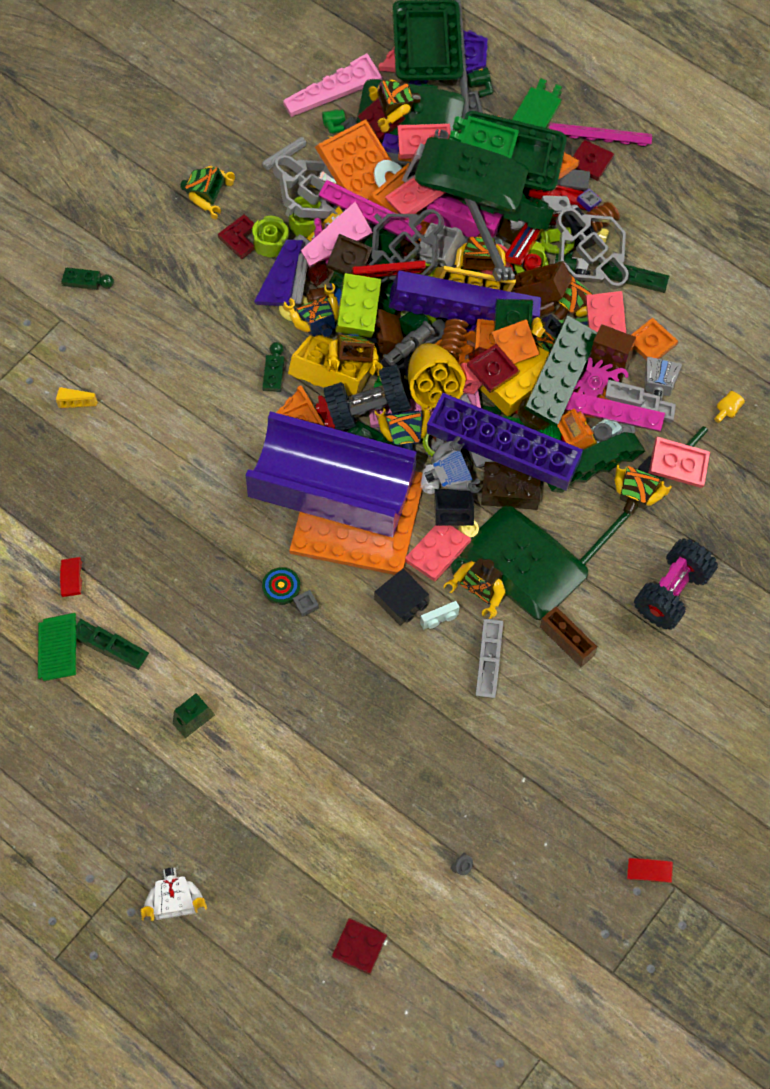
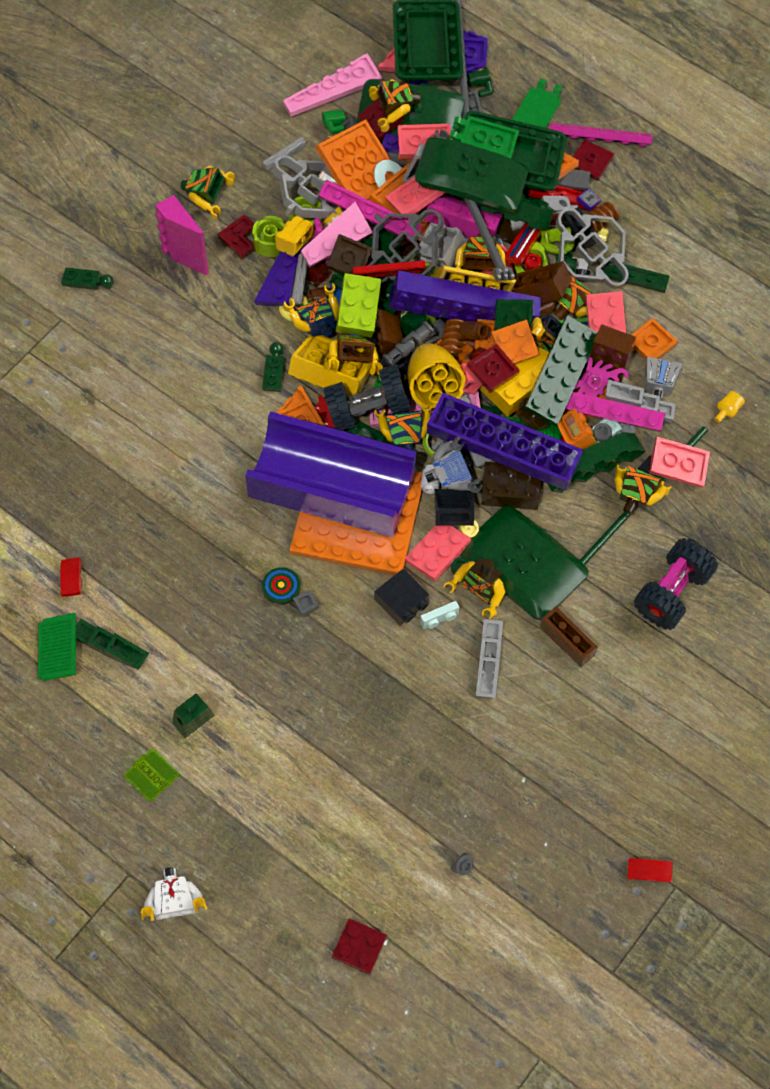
(74, 398): yellow slope -> none
(151, 775): none -> clear neon green piece
(181, 235): none -> dark pink slope
(294, 235): none -> yellow brick
(474, 330): none -> reddish brown brick

